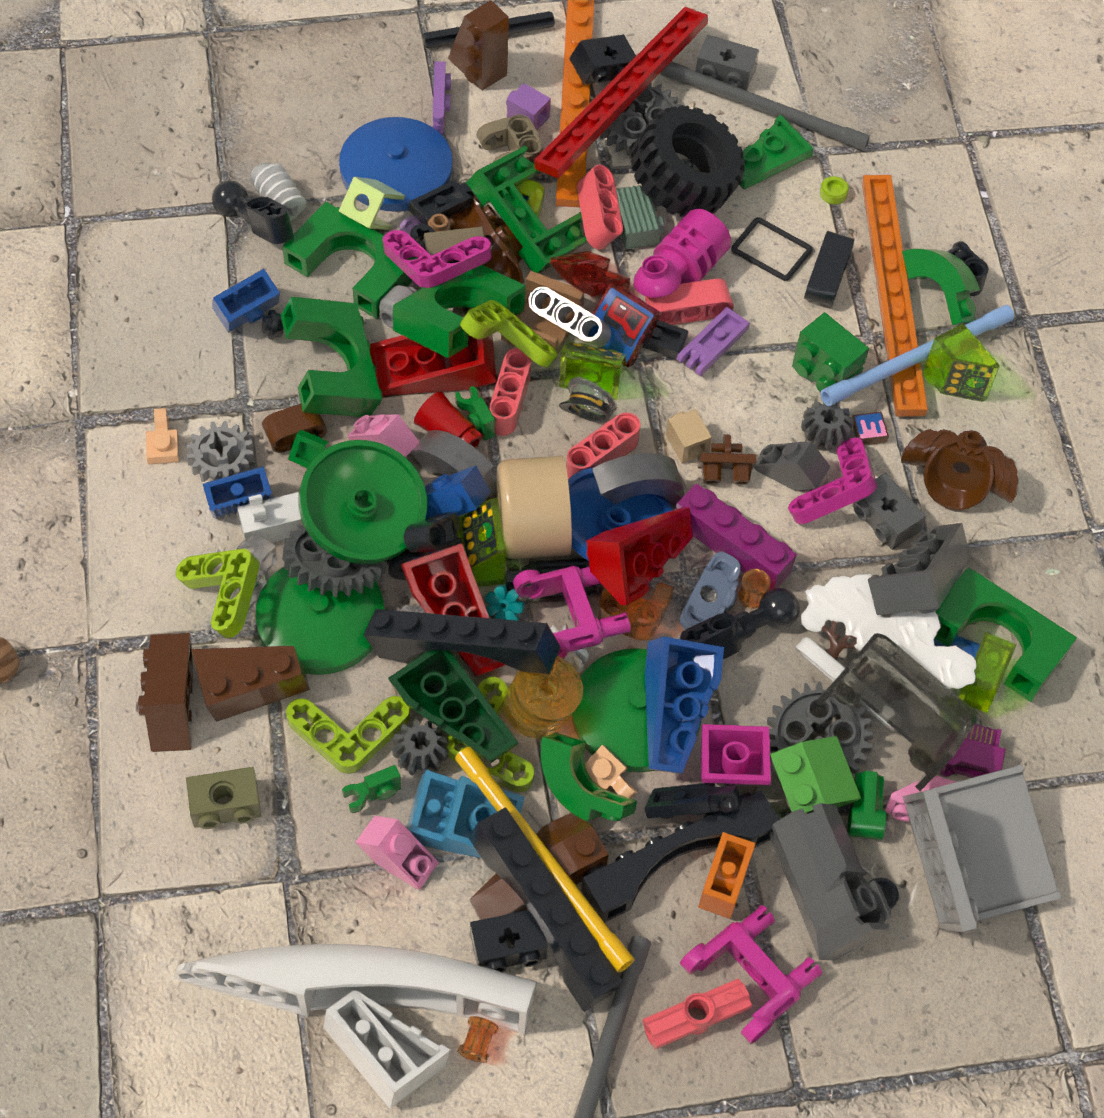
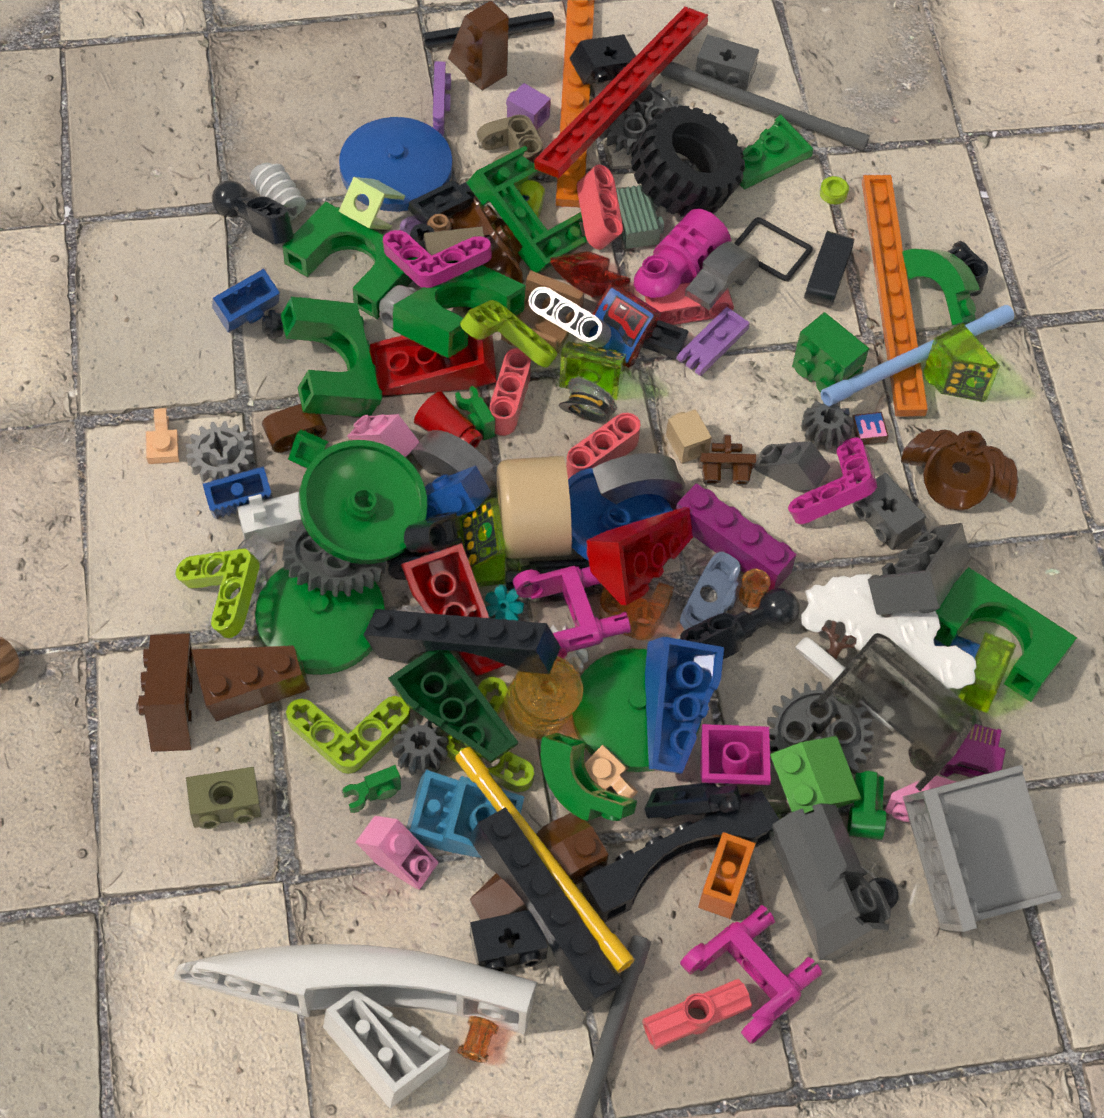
(720, 269): none -> flat silver arch

